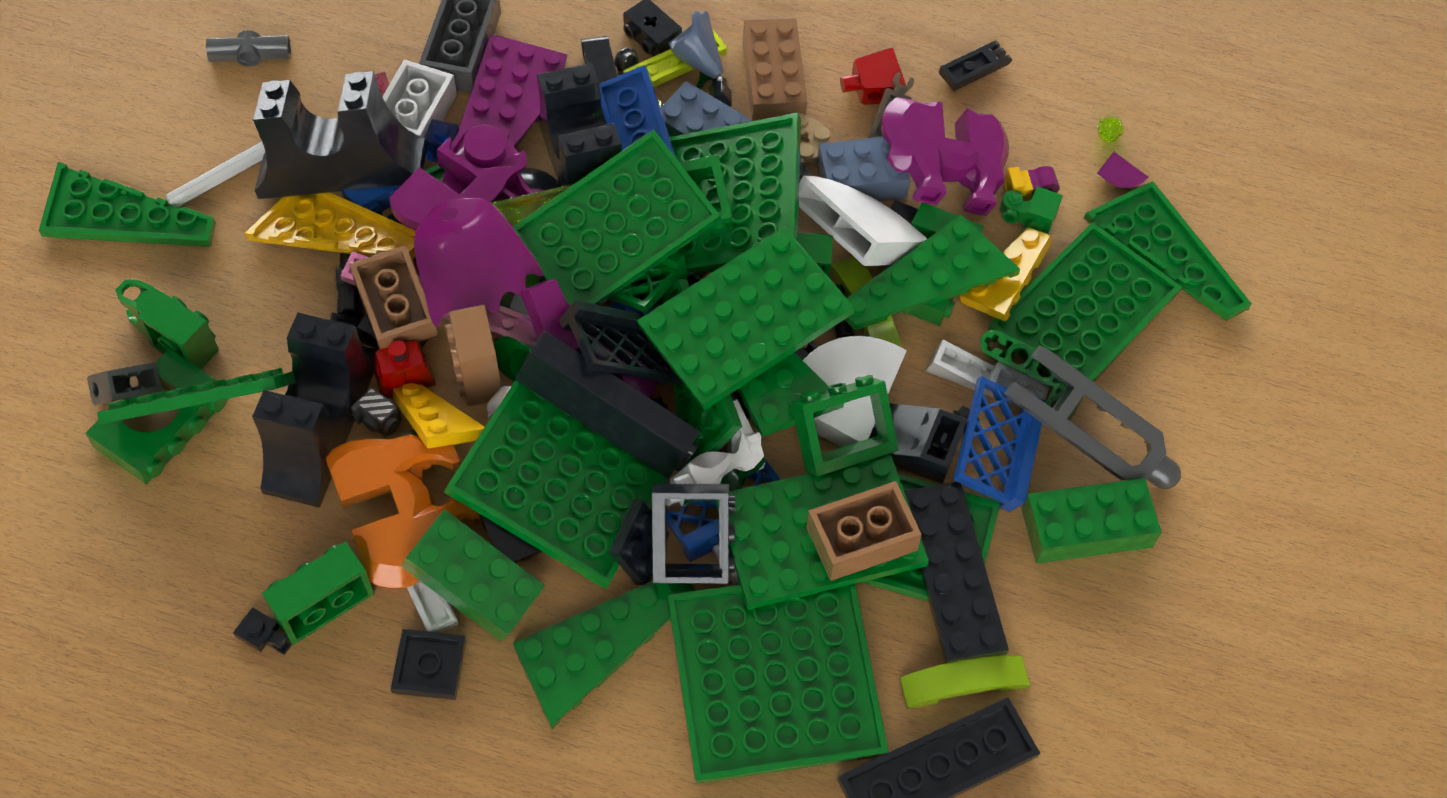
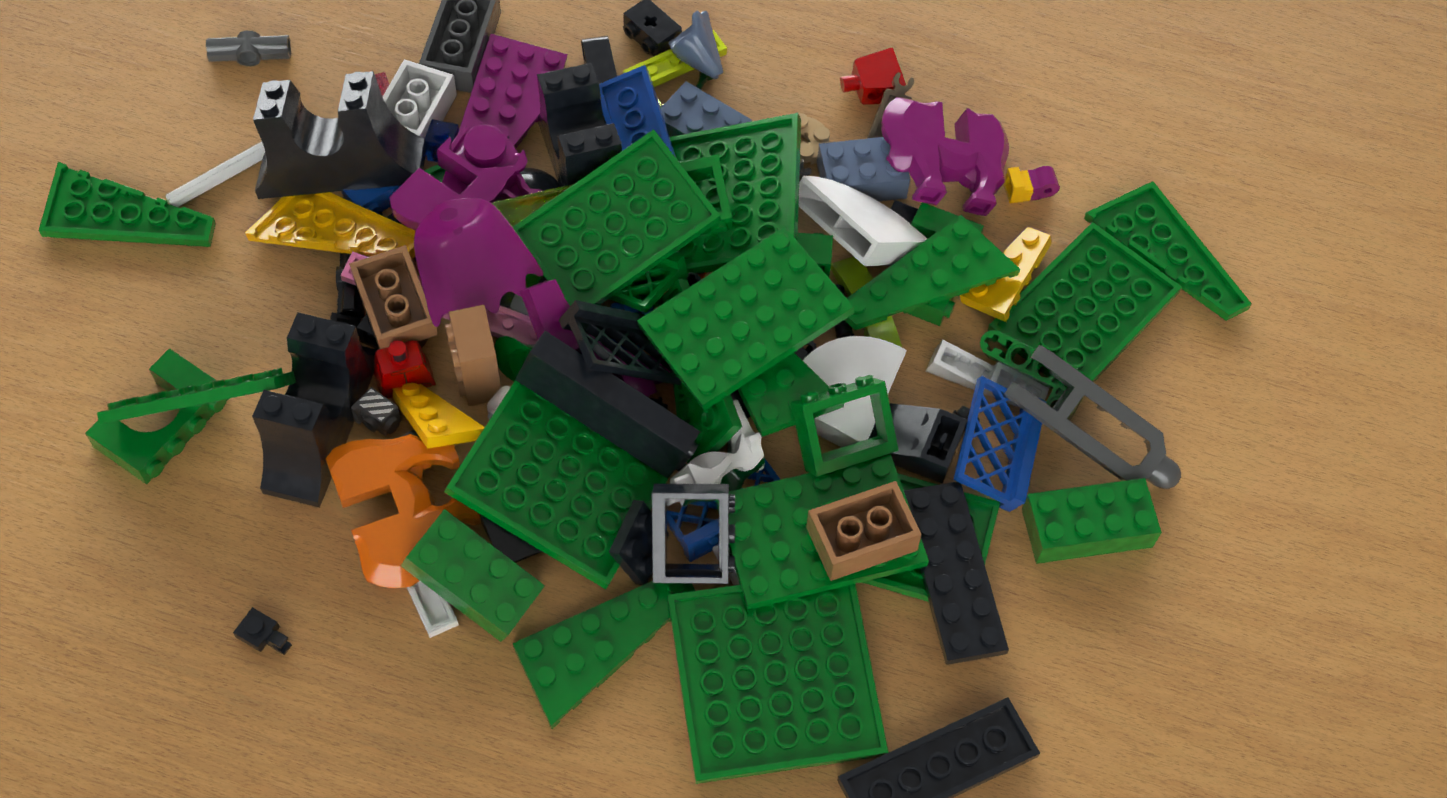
(116, 385): dark grey torso -> none
(169, 323): green brick -> none
(318, 592): green brick -> none
(428, 664): black plate -> none
(626, 58): dark grey plate -> none
(720, 90): black piece -> none
(774, 68): medium nougat brick -> none
(964, 678): lime slope -> none
(974, 65): black hinge -> none
(1036, 213): green brick -> none
(1110, 128): clear neon green plate -> none
(1121, 172): magenta brick -> none

